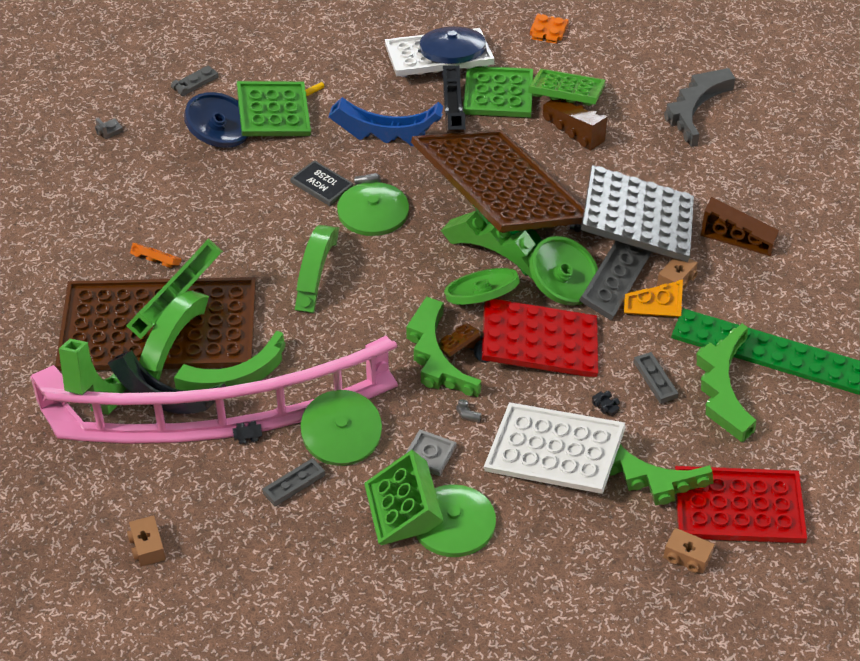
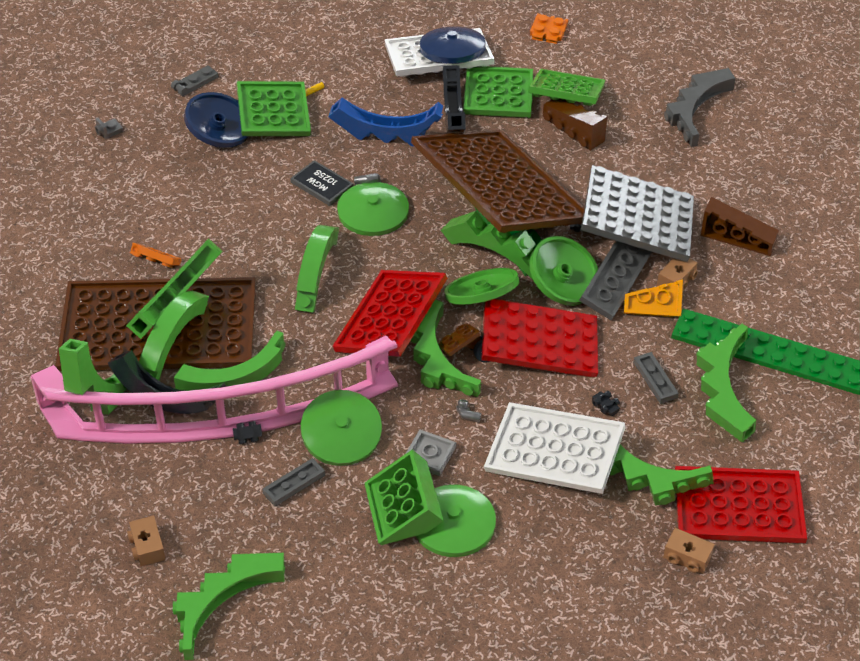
(242, 573): none -> bright green arch
(391, 309): none -> red plate

